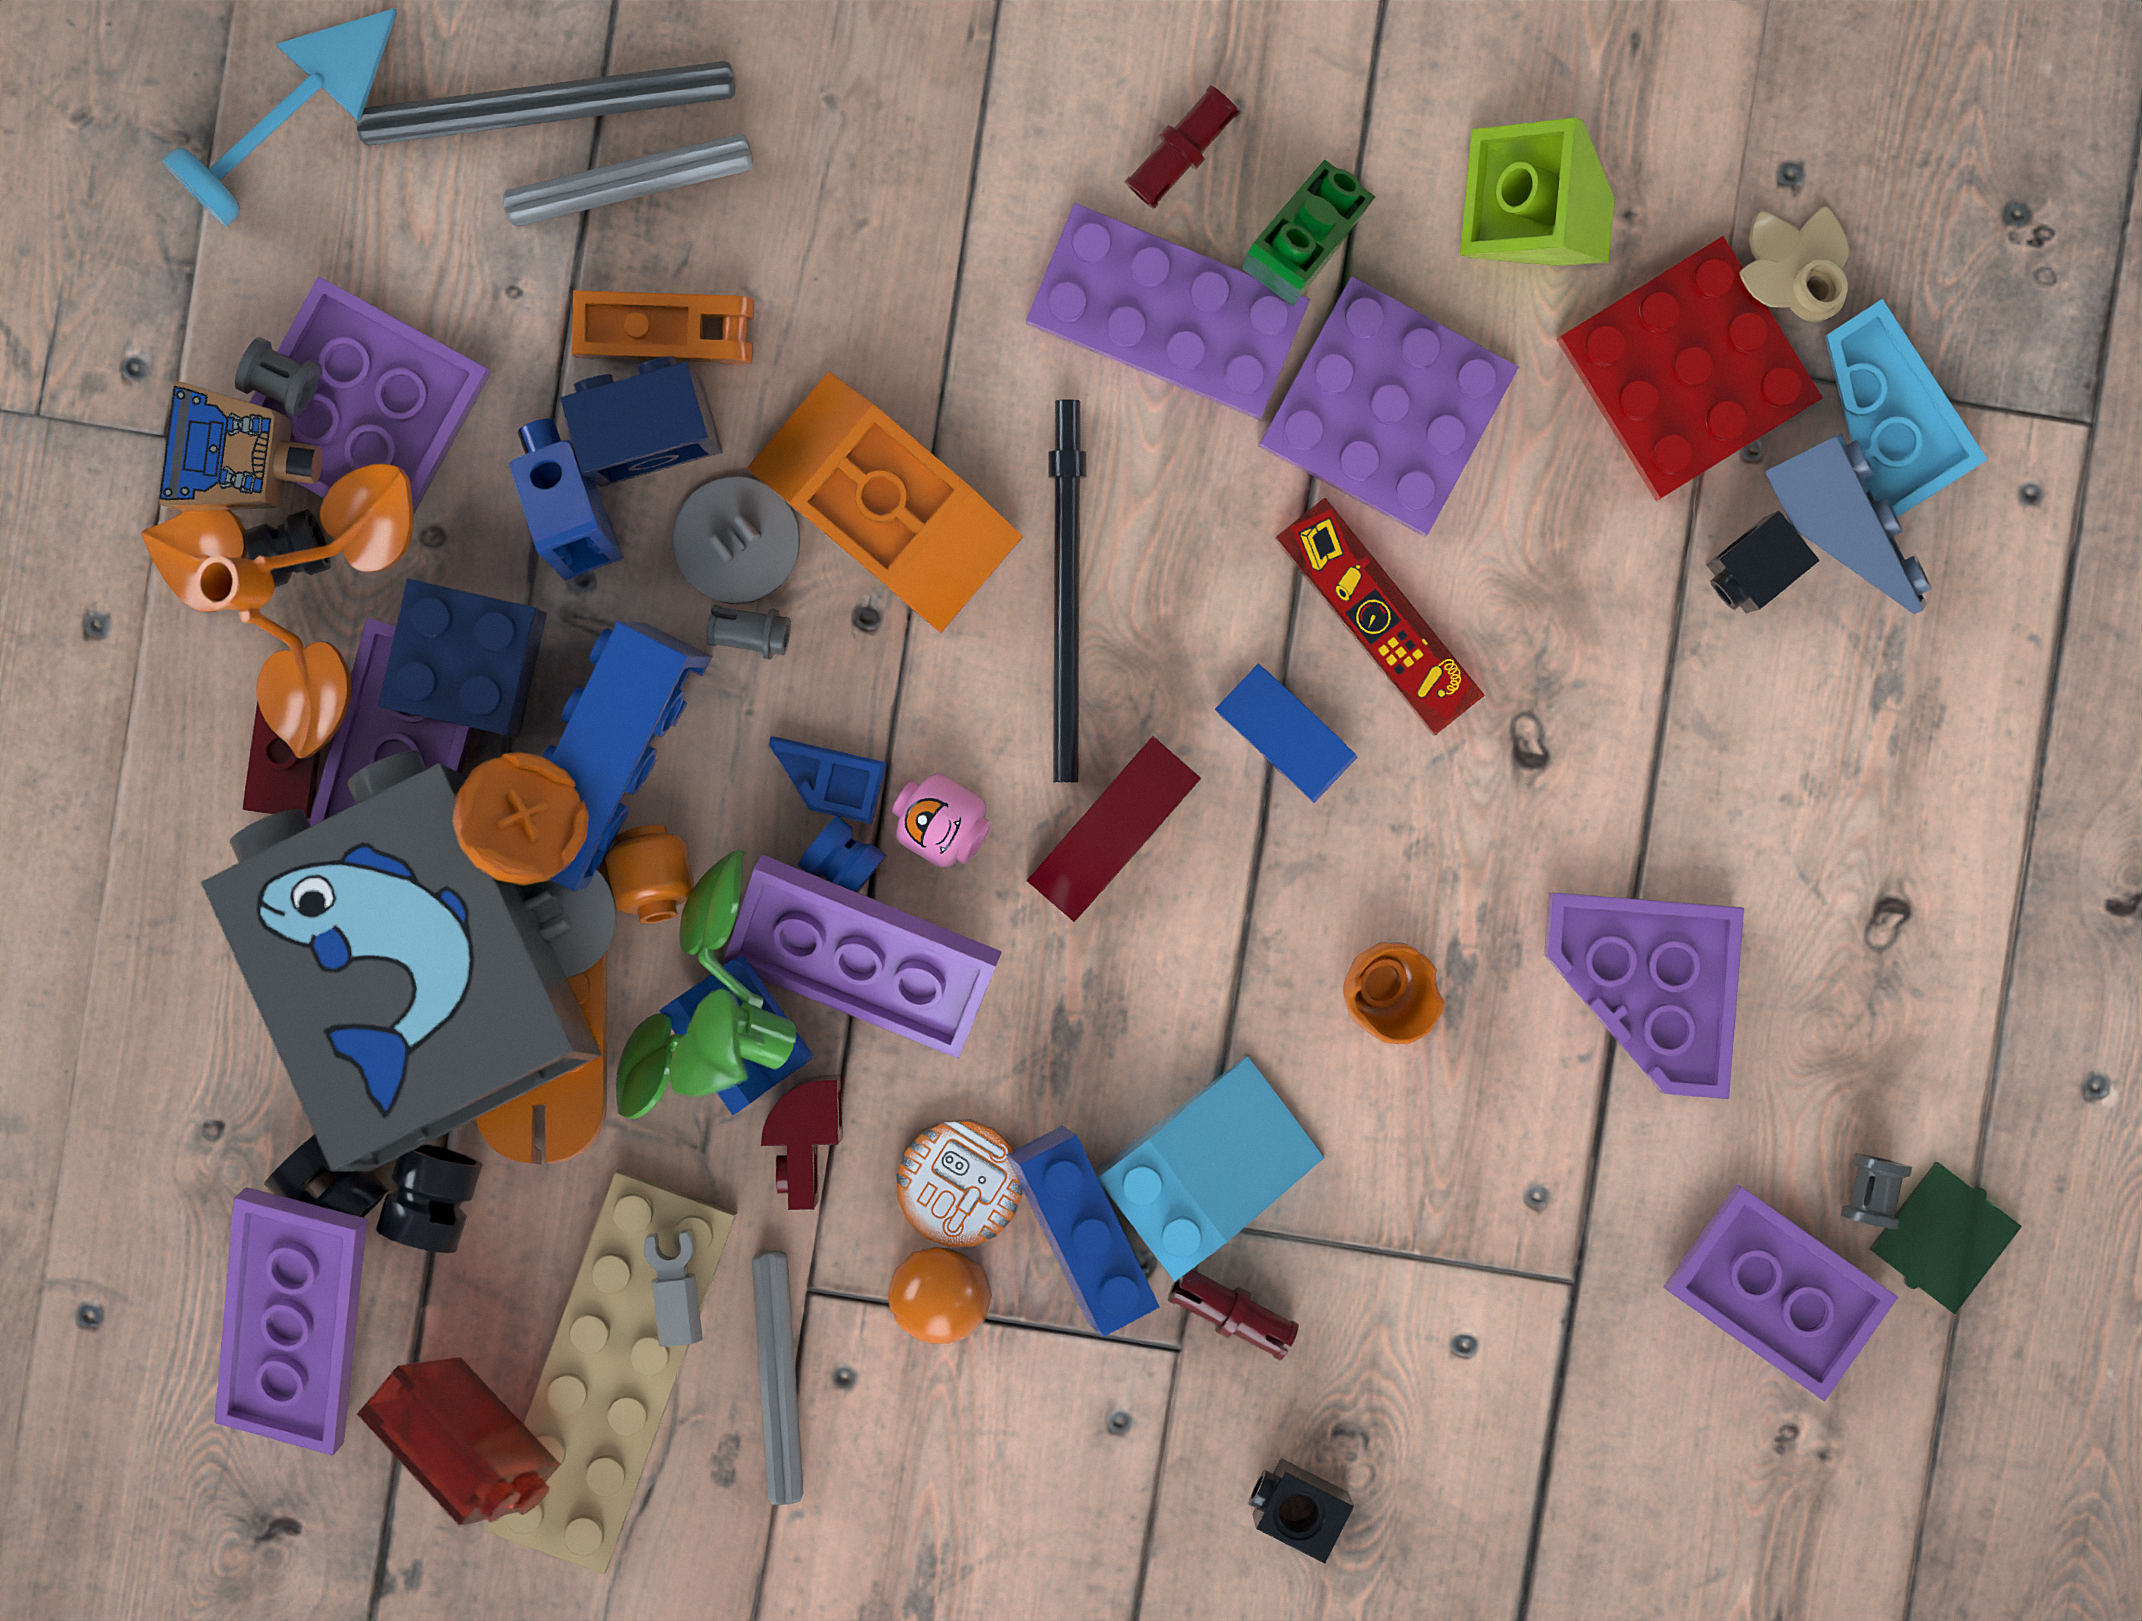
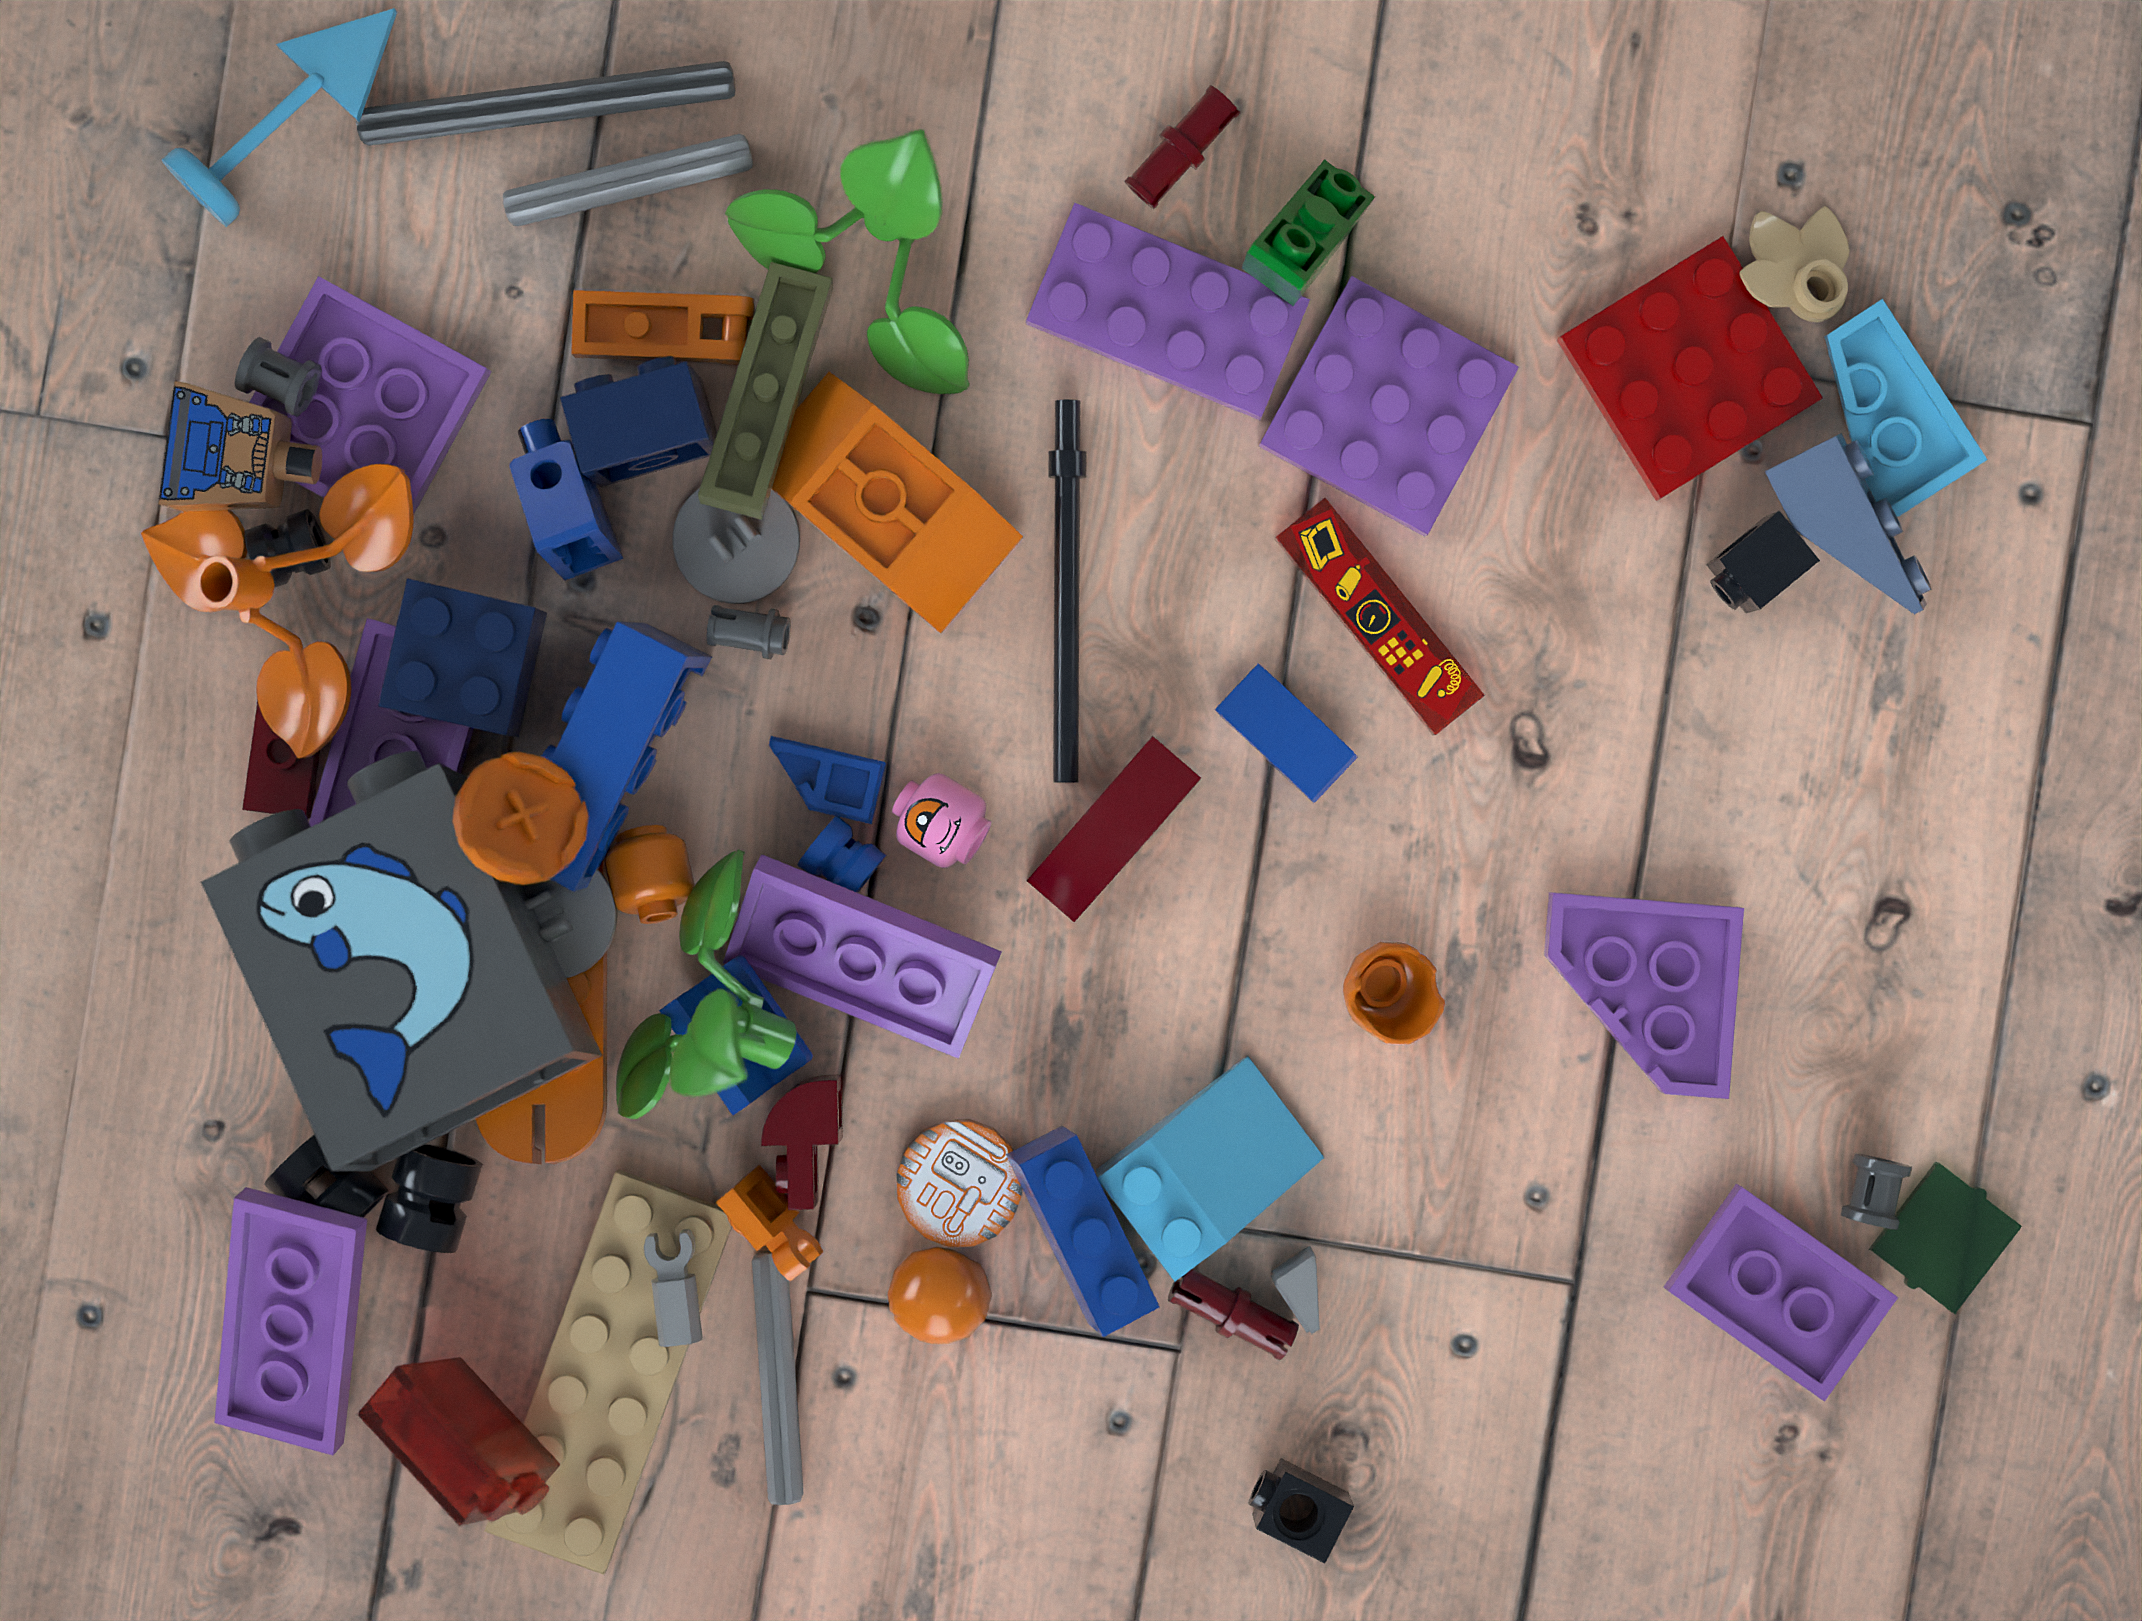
(764, 1220): none -> orange plate
(766, 391): none -> olive plate
(900, 198): none -> bright green plant
(1298, 1286): none -> light grey slope
(1537, 195): lime slope -> none

